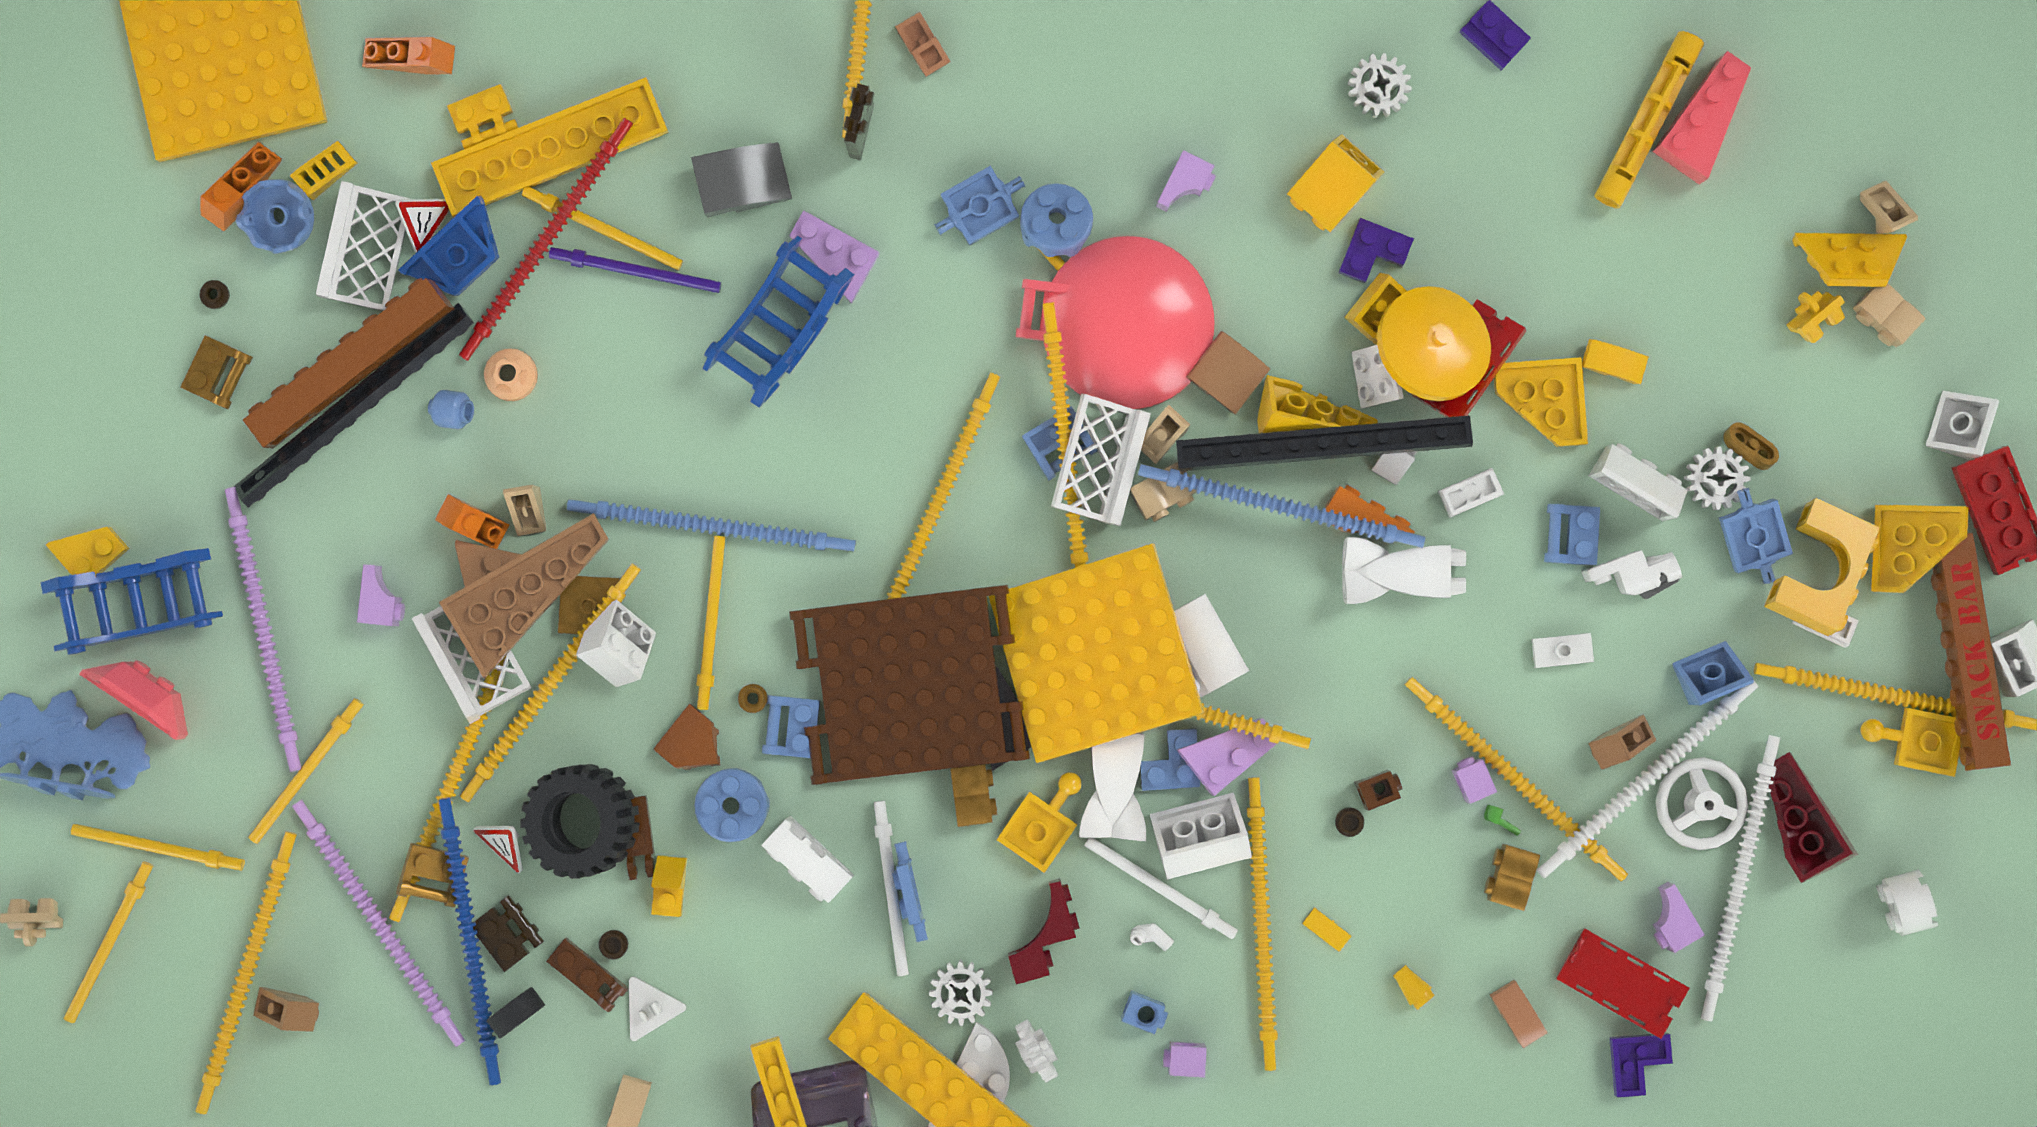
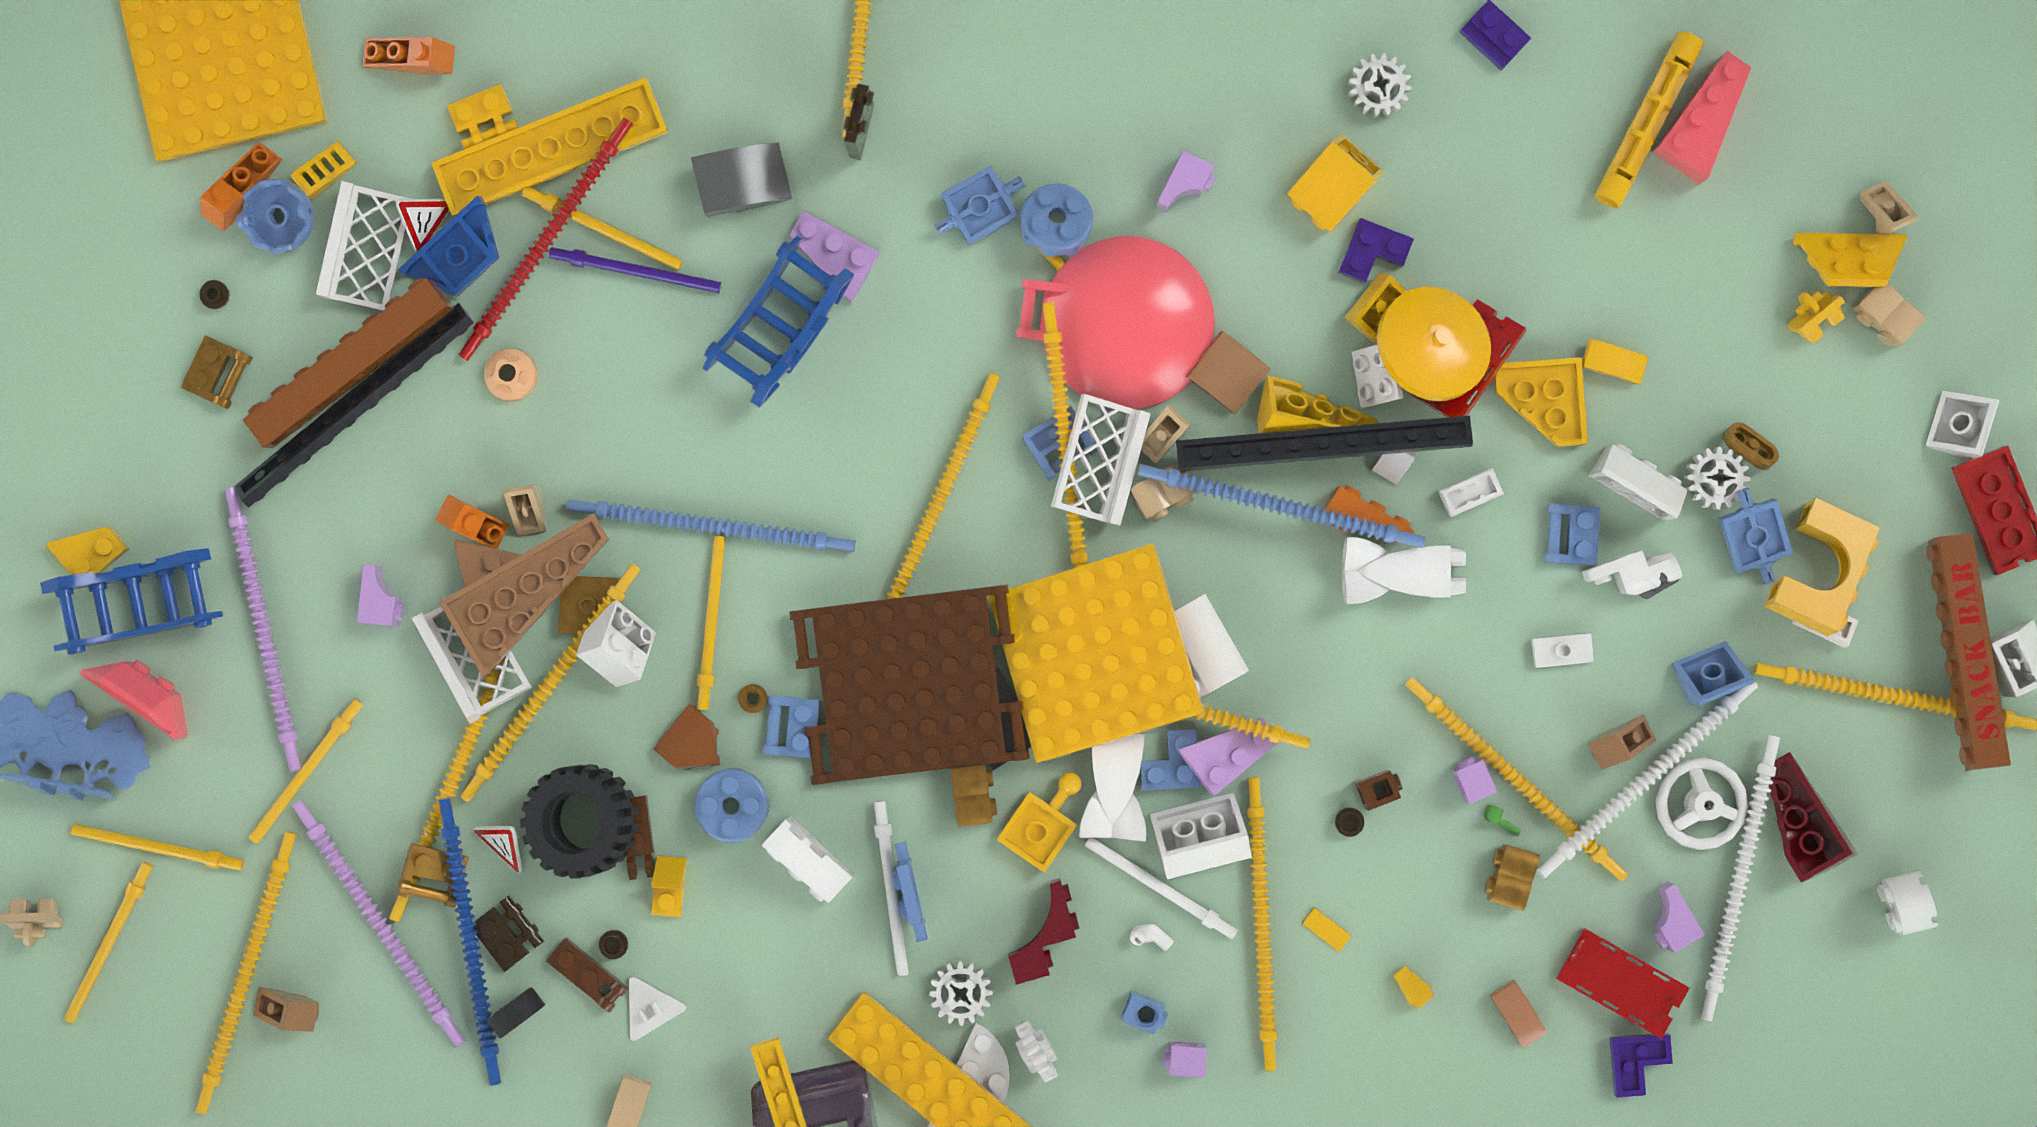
(451, 409): medium blue head -> none
(922, 44): nougat slope -> none
(1913, 542): yellow plate -> none
(1924, 741): yellow plate -> none

